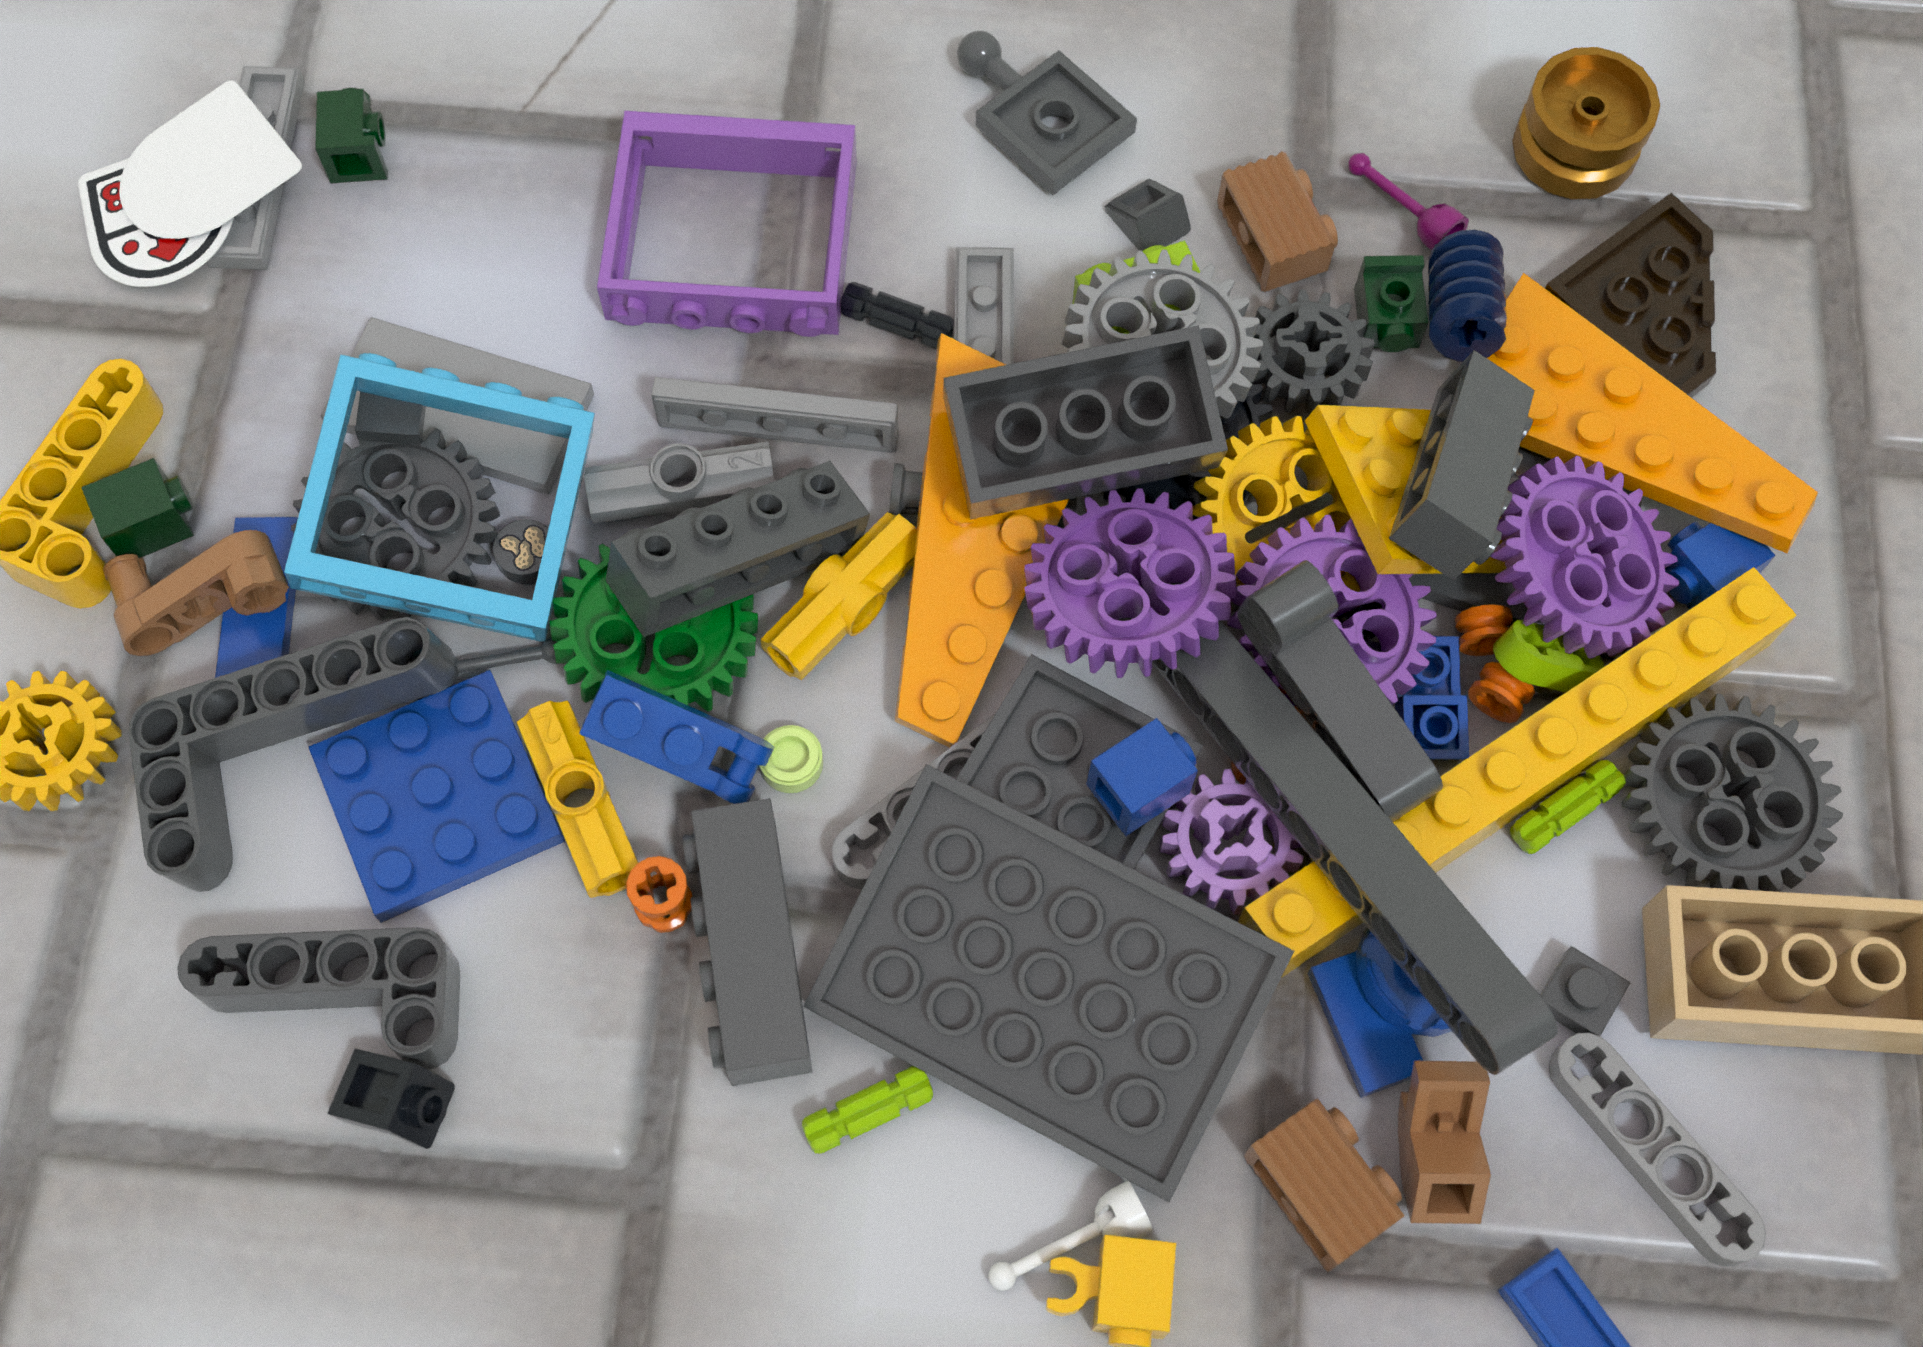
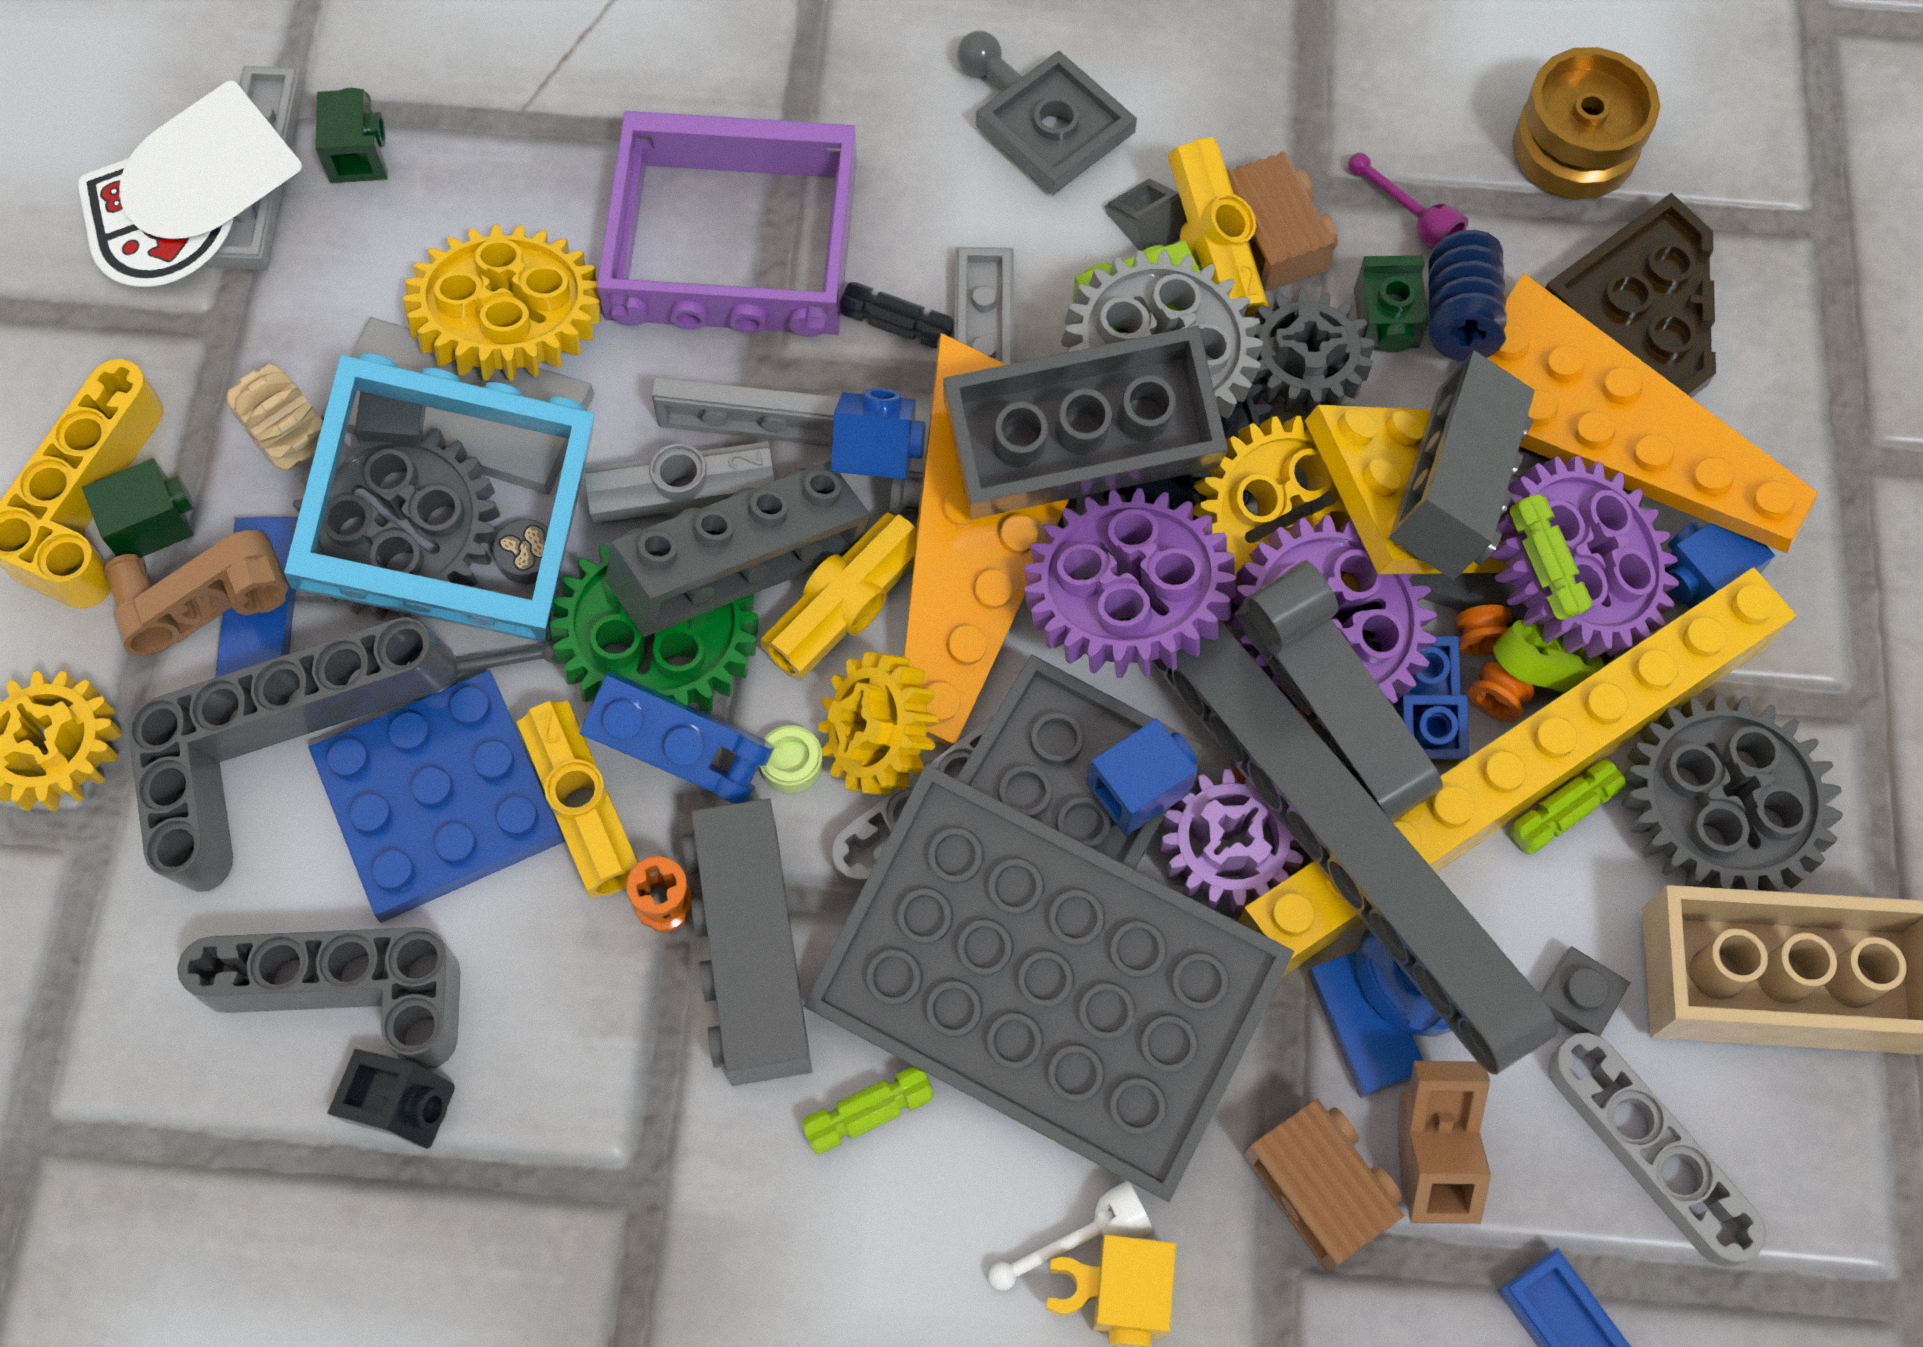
(276, 416): none -> tan gear
(502, 302): none -> yellow gear
(876, 434): none -> blue brick
(877, 723): none -> yellow gear
(1217, 219): none -> yellow piece
(1550, 557): none -> lime axle

